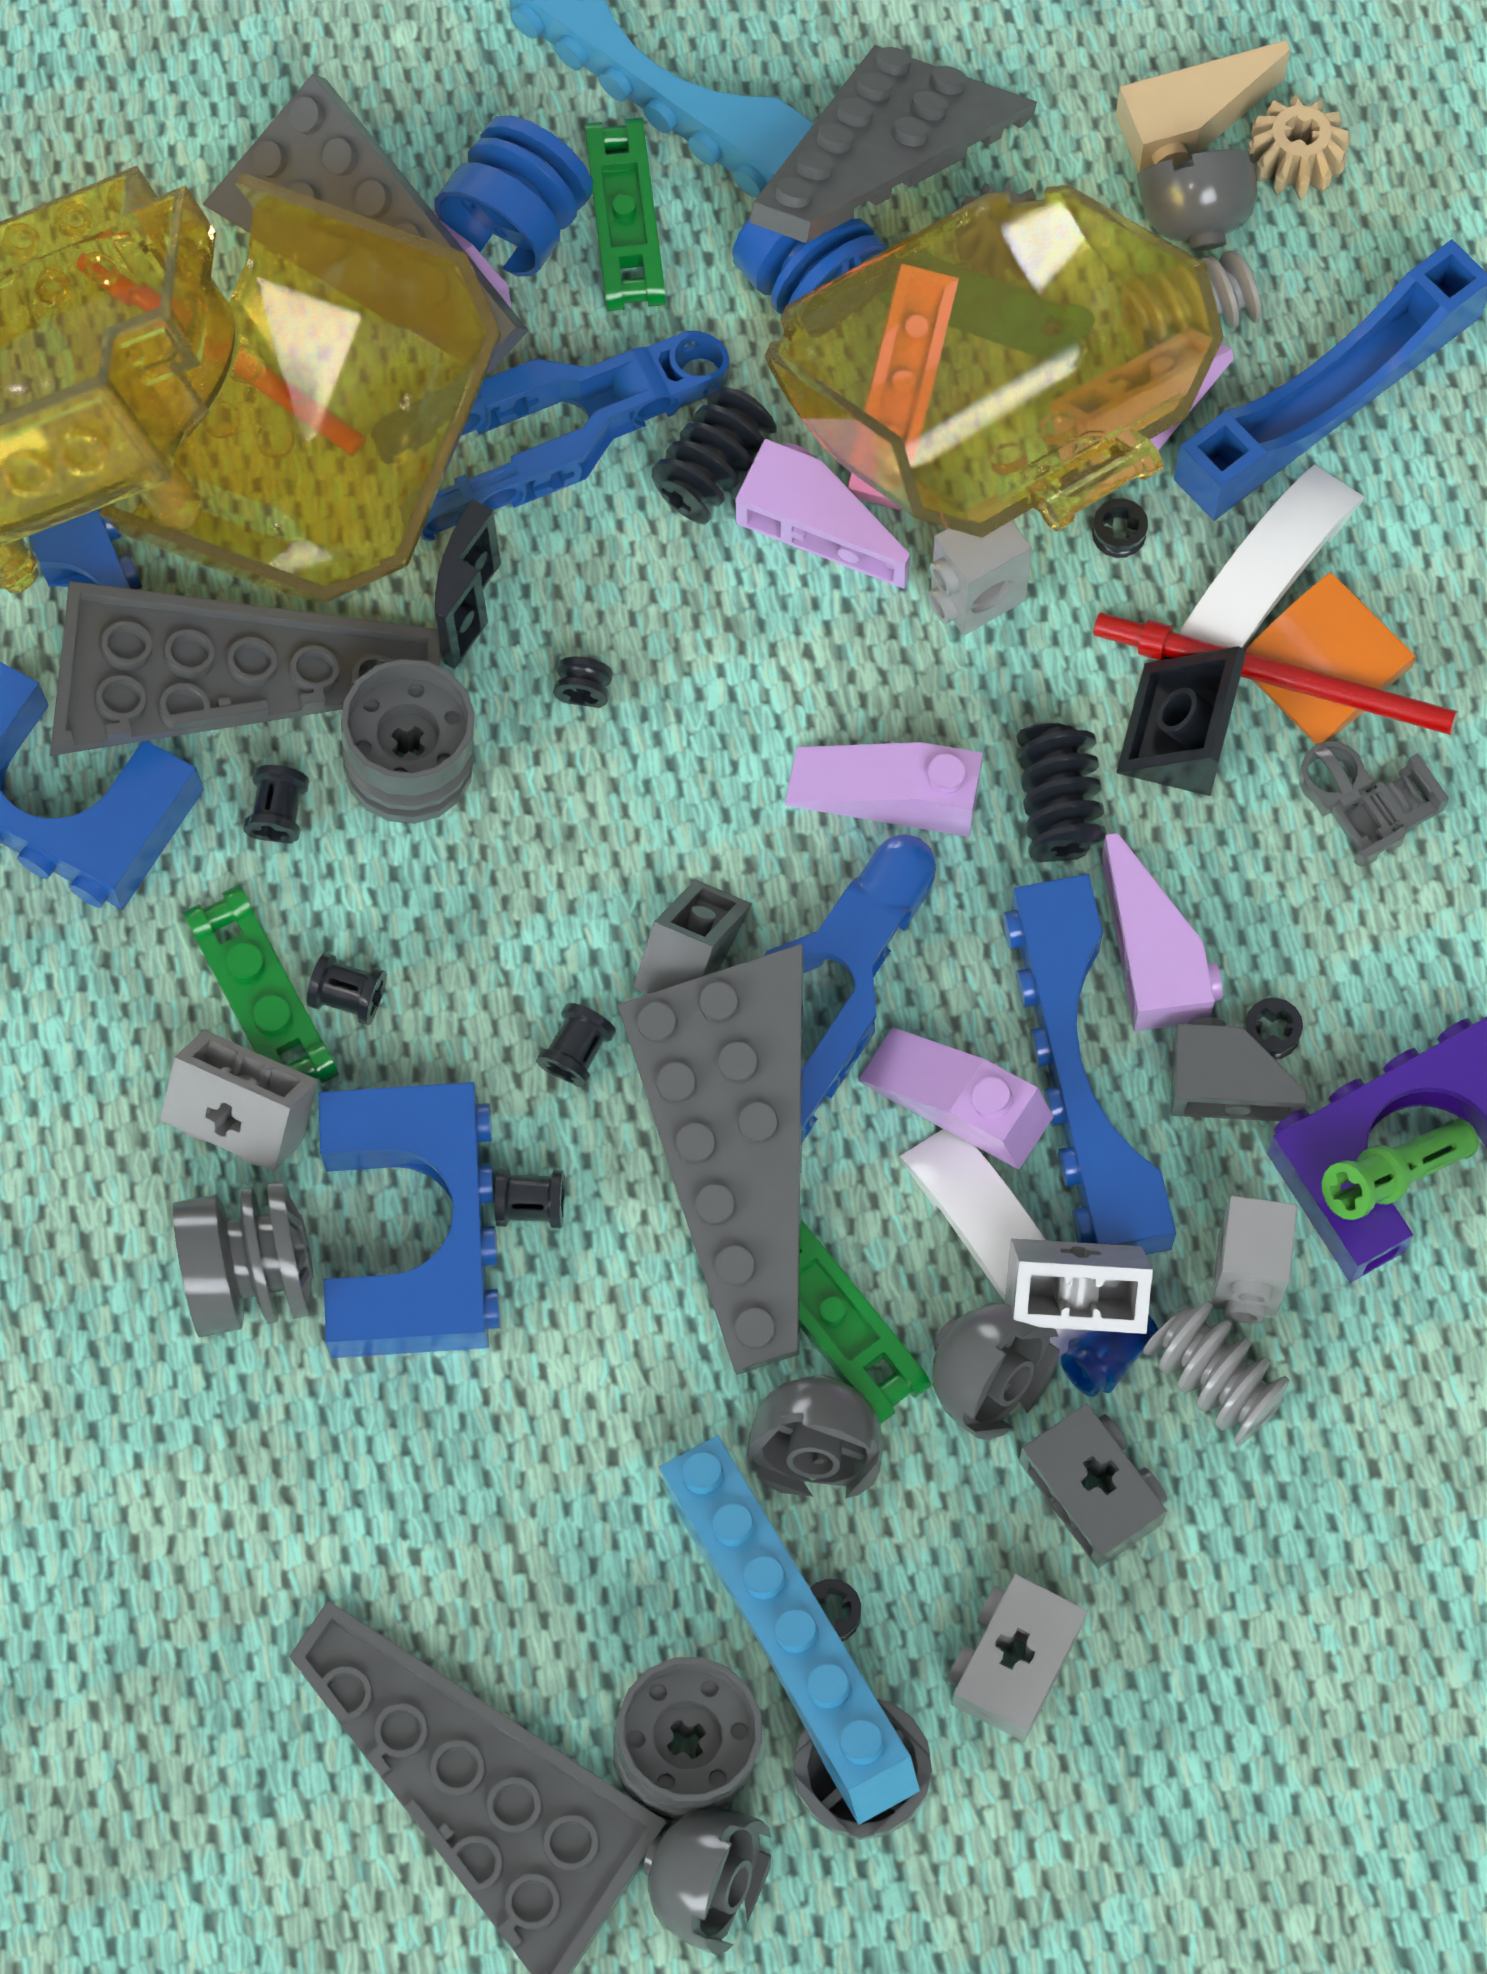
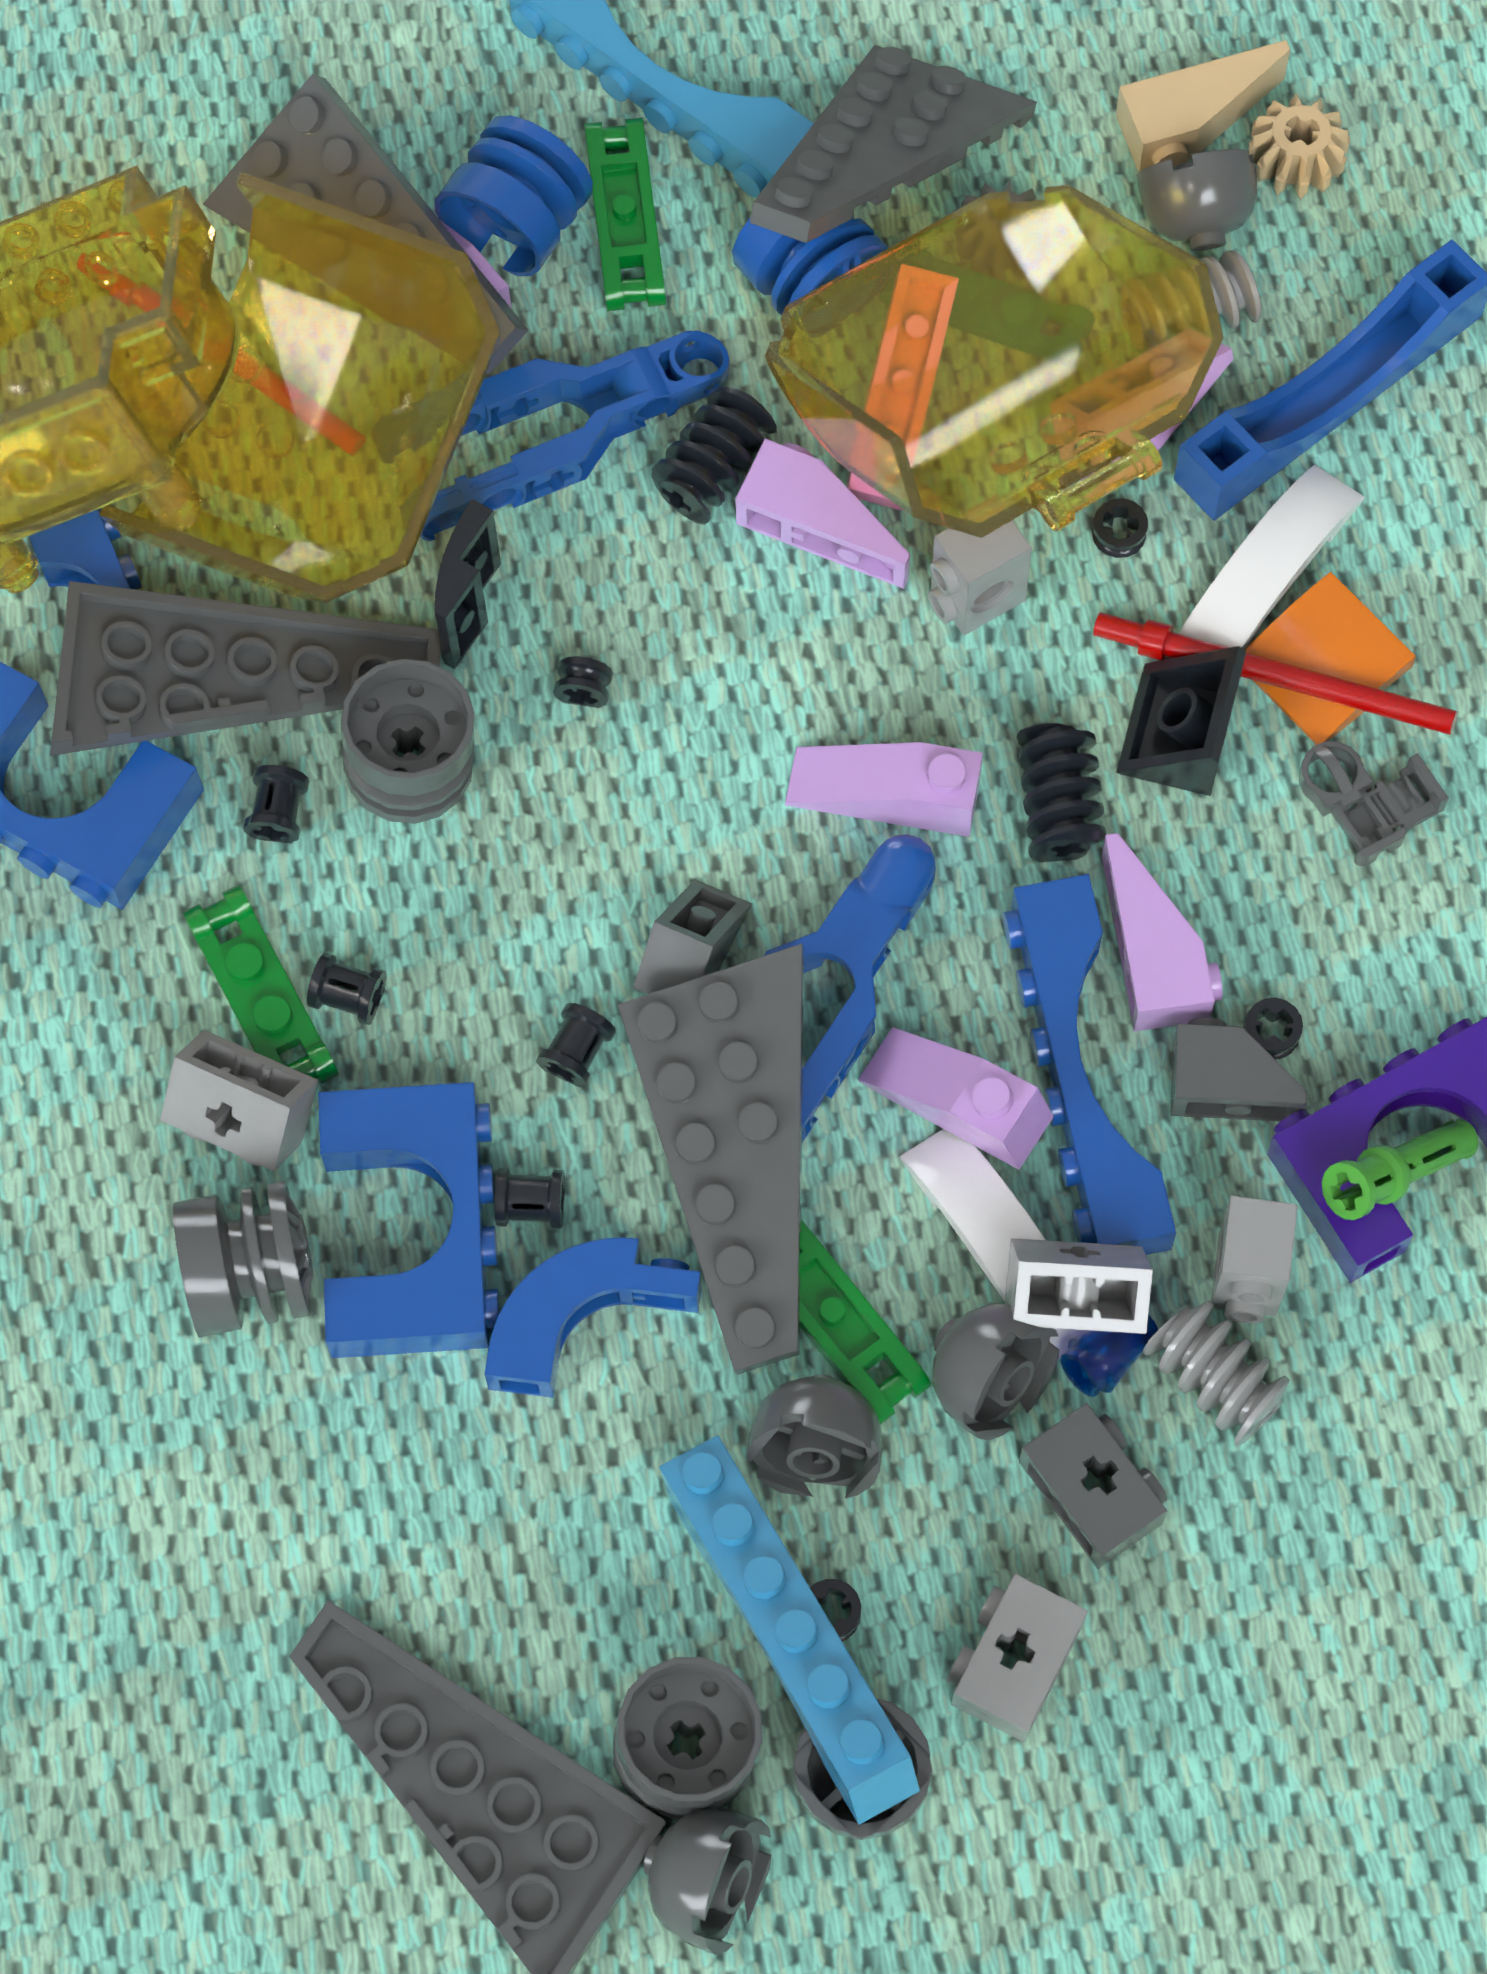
(565, 1291): none -> blue arch

